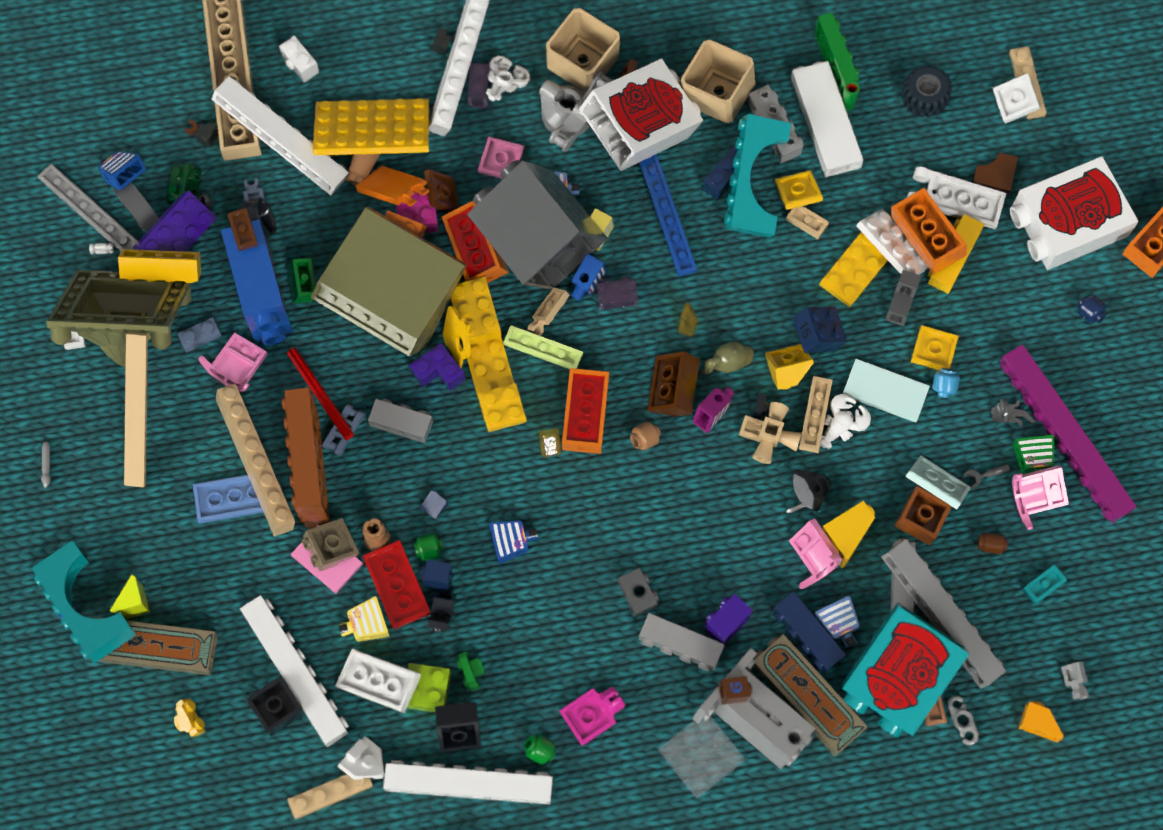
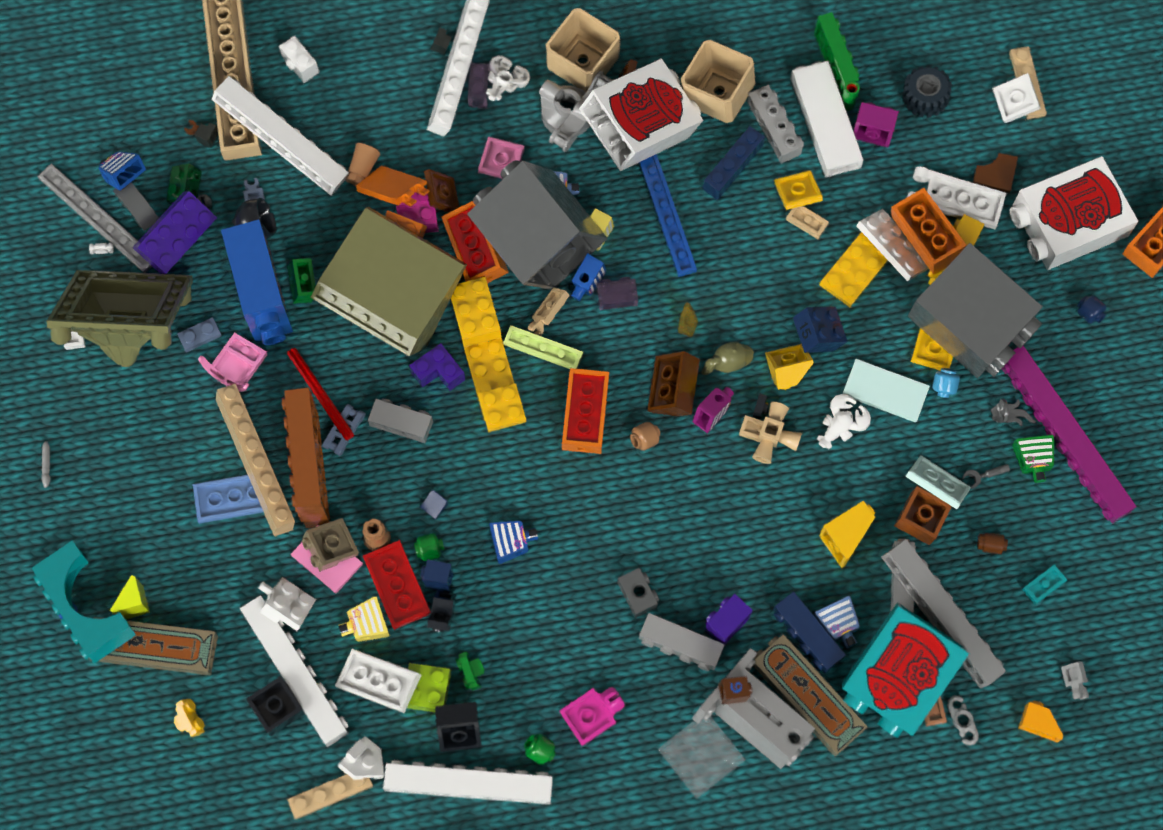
(135, 409): tan tile -> none
(159, 265): yellow brick -> none
(242, 229): reddish brown plate -> none
(286, 603): none -> white plate
(371, 127): yellow plate -> none
(454, 329): yellow piece -> none
(549, 442): clear yellow slope -> none
(744, 211): teal arch -> none
(810, 489): black hat -> none
(815, 414): tan plate -> none
(815, 551): bright pink piece -> none
(875, 124): none -> magenta brick
(903, 297): dark grey brick -> none
(976, 313): none -> dark grey brick
(1039, 492): bright pink piece -> none

